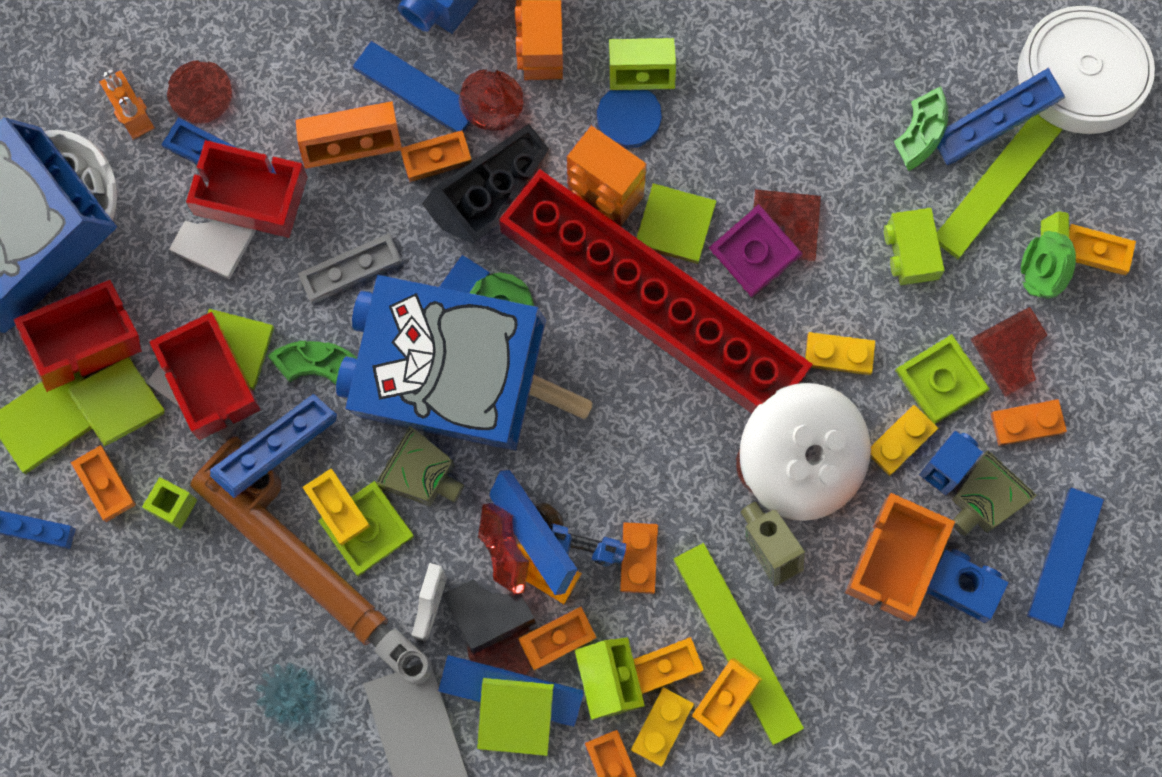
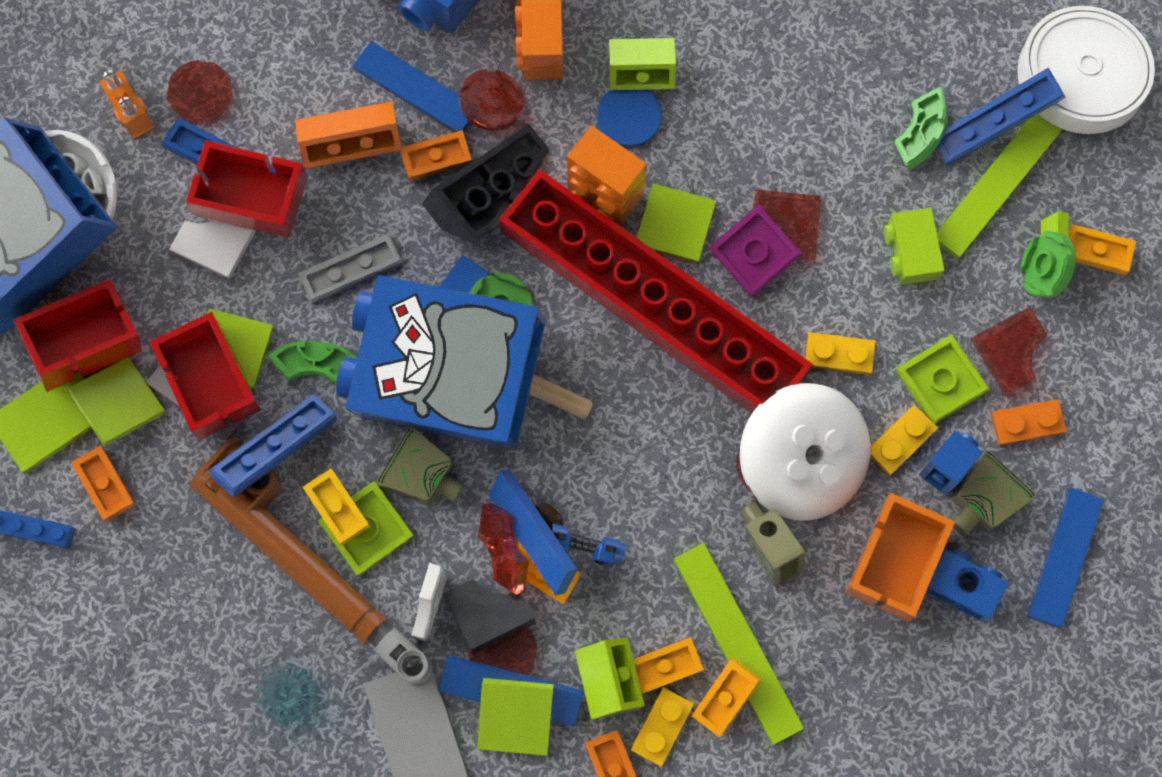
(169, 503): lime brick -> none
(557, 638): orange plate -> none
(639, 561): orange plate -> none

